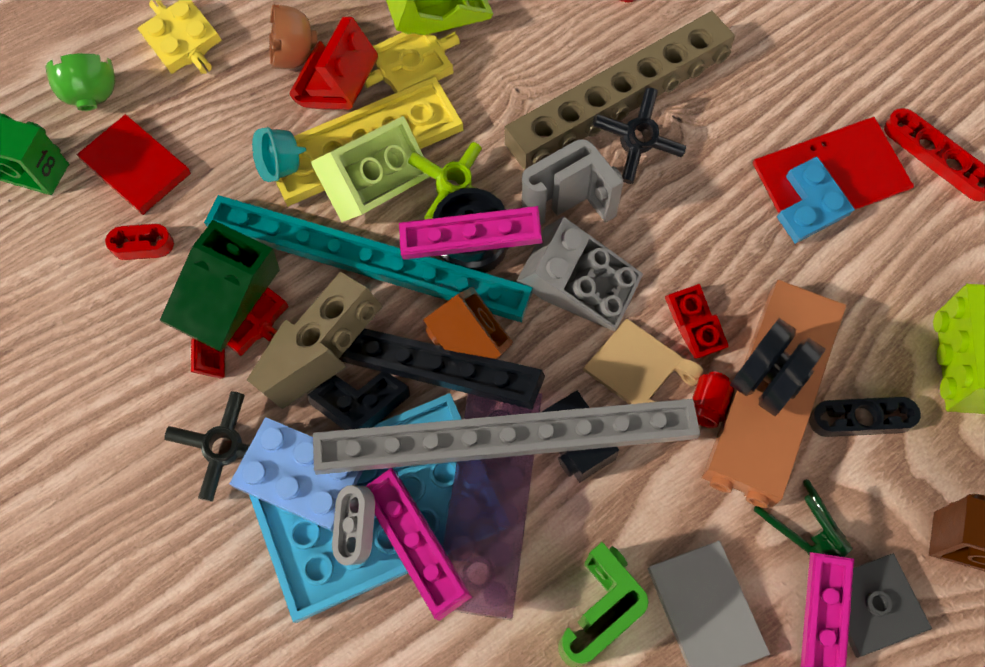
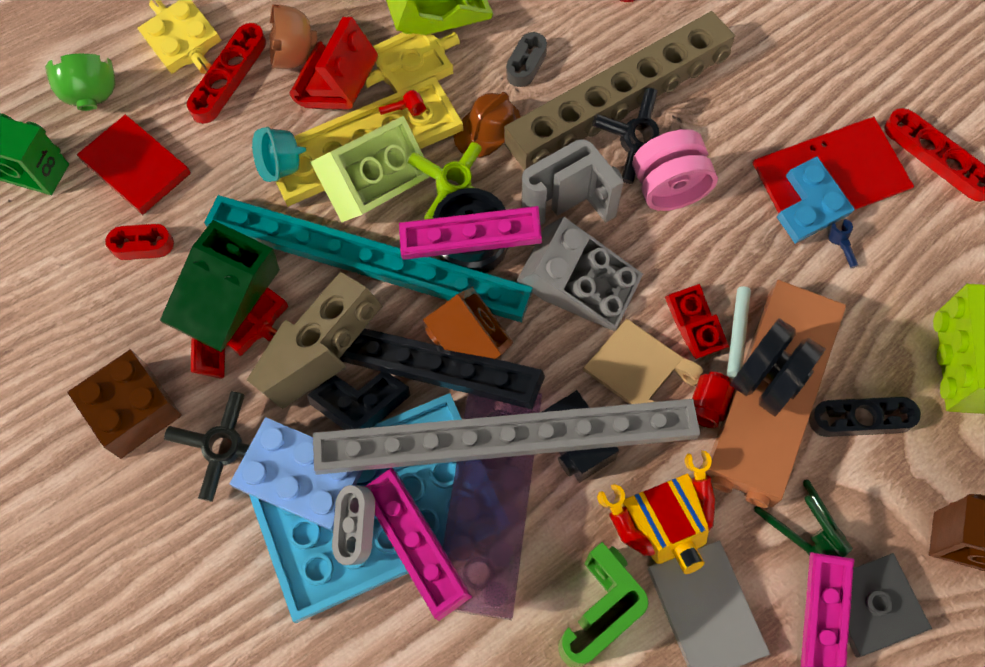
(124, 404): none -> reddish brown brick
(222, 70): none -> red beam
(411, 100): none -> red hand
(486, 123): none -> dark orange piece
(531, 61): none -> dark grey beam
(668, 518): none -> torso
(674, 170): none -> bright pink wheel
(739, 331): none -> light aqua bar
(842, 238): none -> dark blue hand

